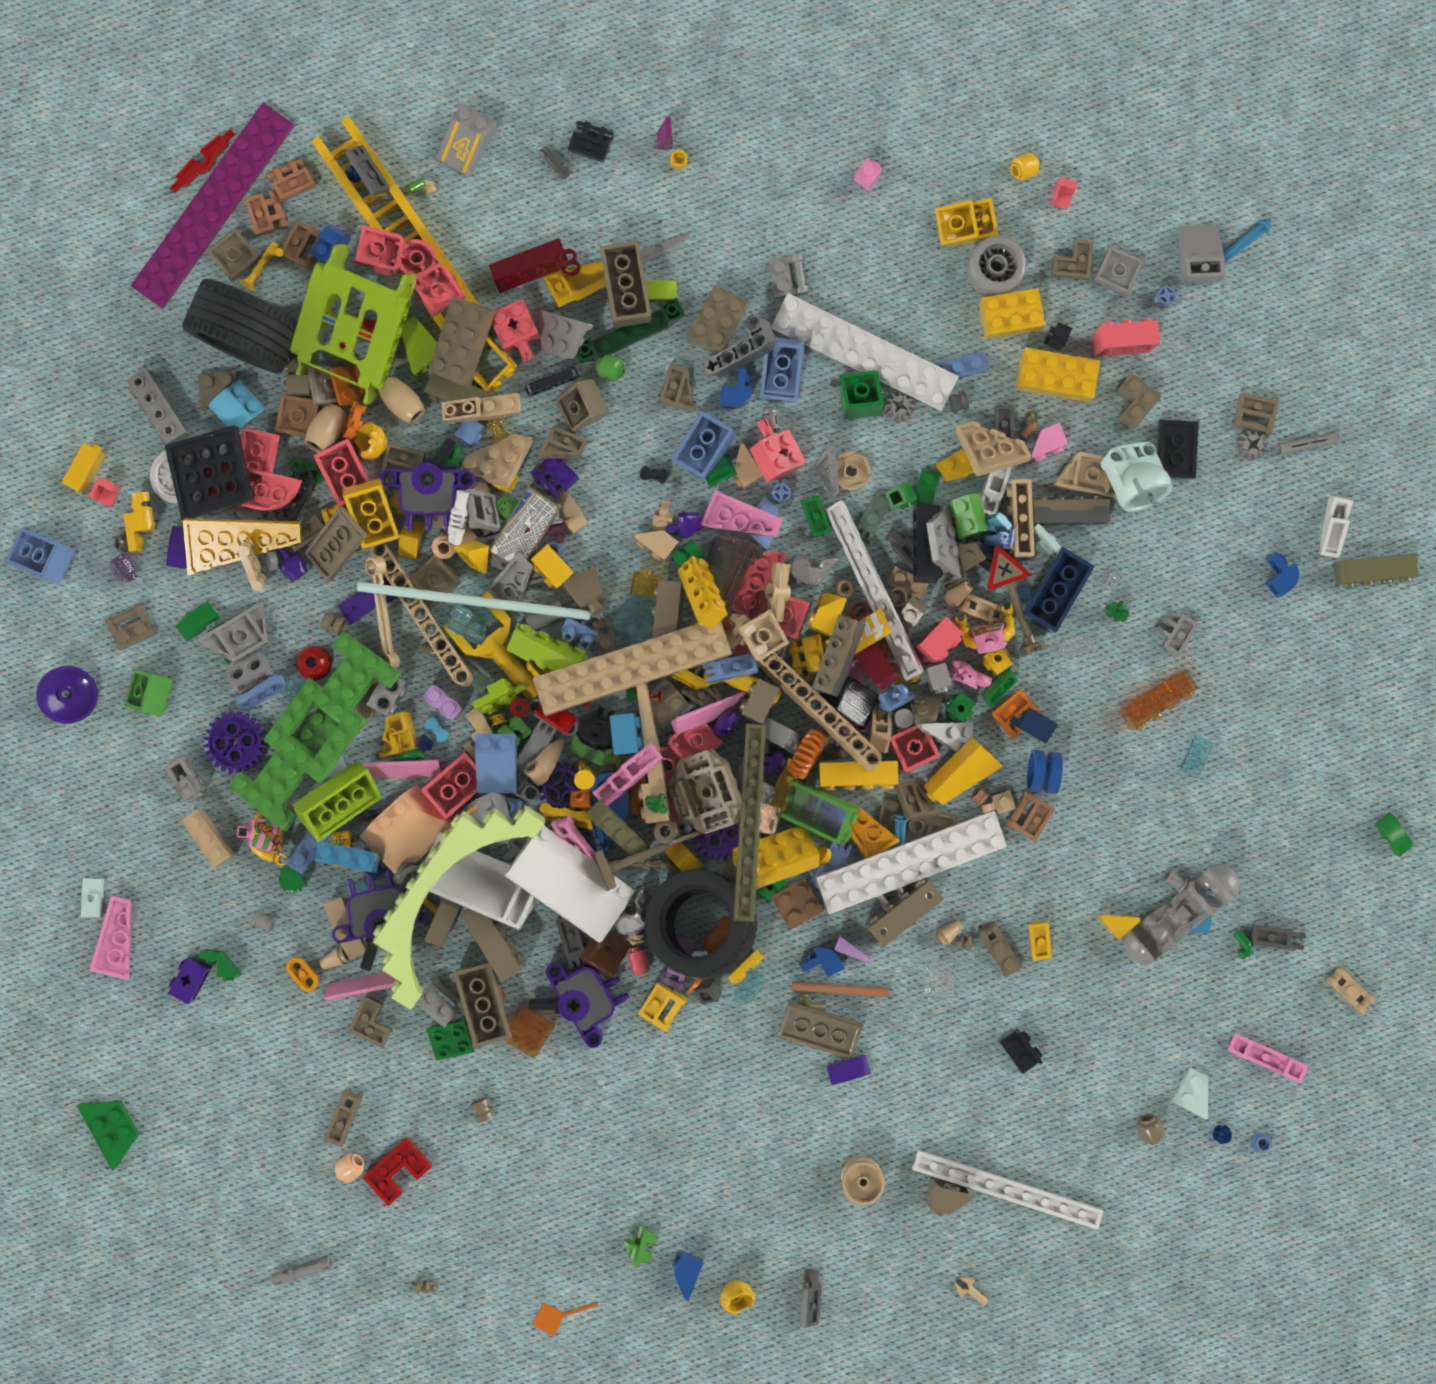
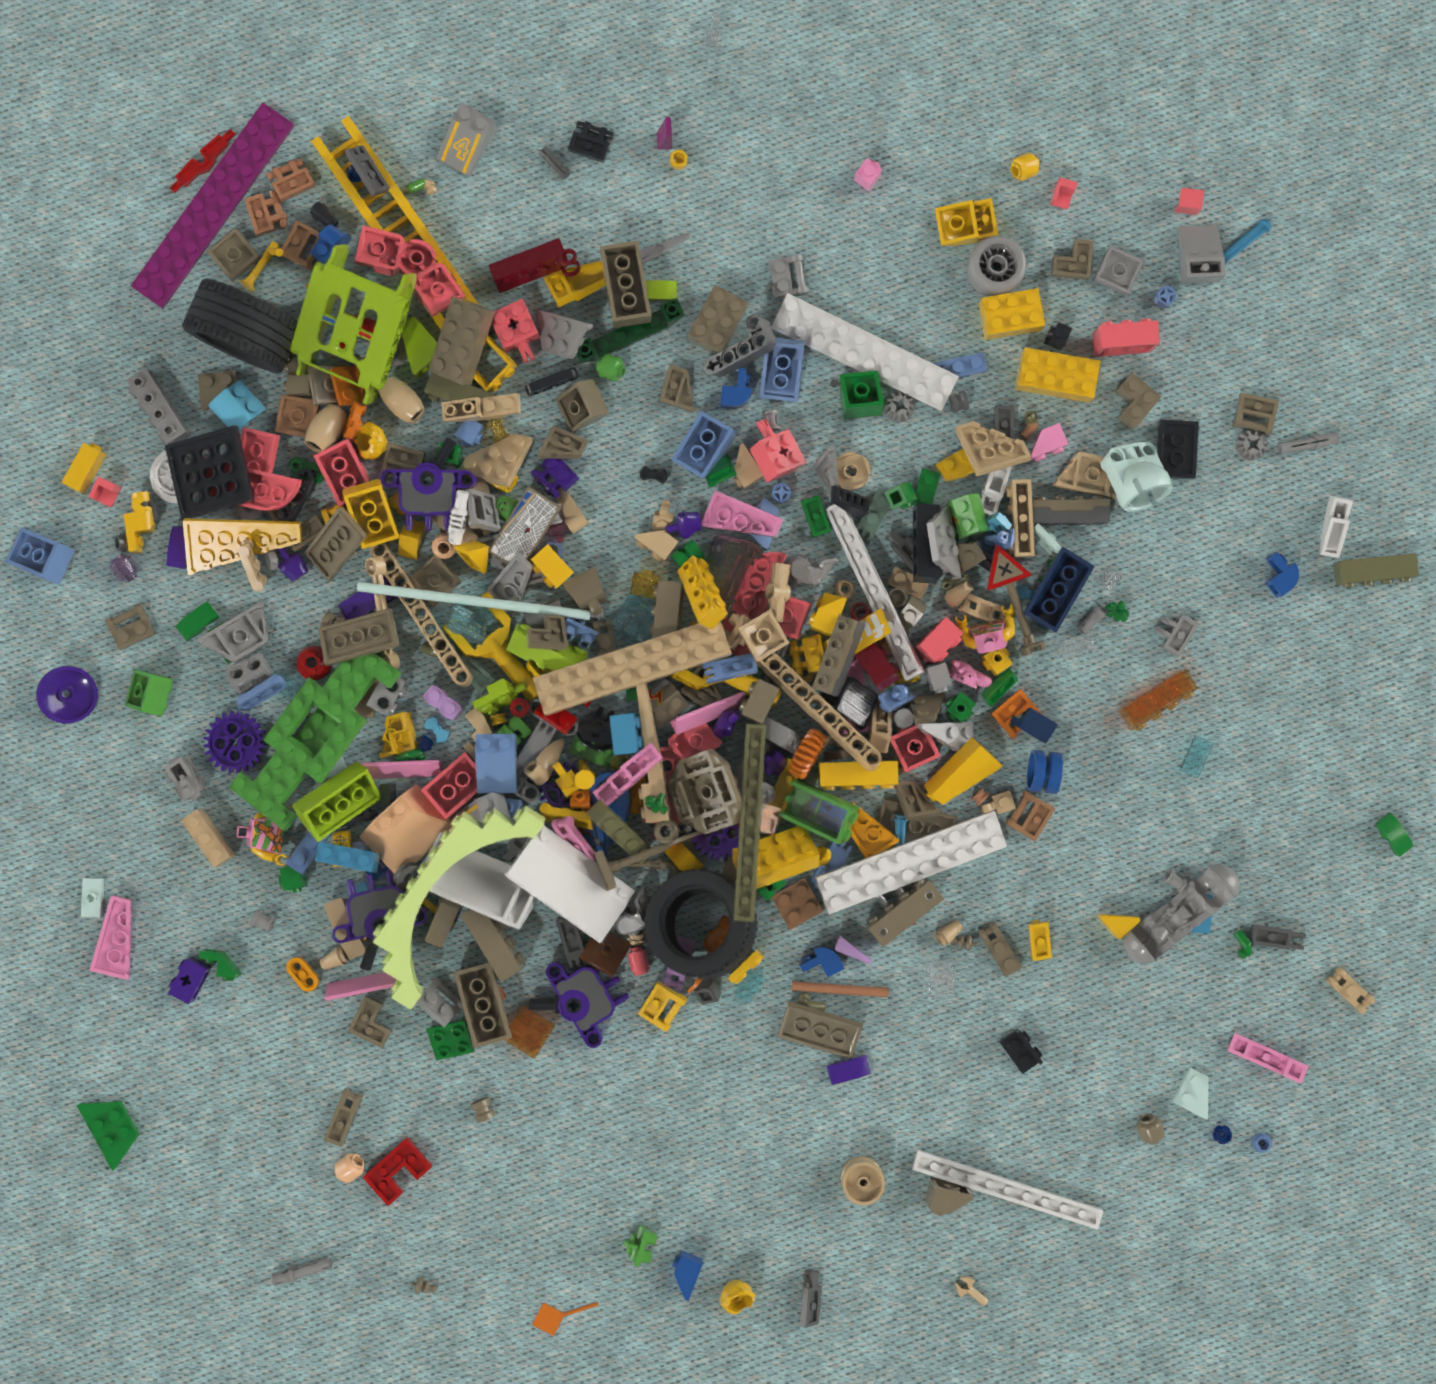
(323, 215): none -> black cone
(358, 637): none -> dark tan tile
(387, 793): none -> black slope
(551, 637): none -> dark tan plate
(566, 780): none -> yellow plate
(850, 502): none -> black slope
(1093, 617): none -> light grey pin
(1190, 201): none -> coral panel

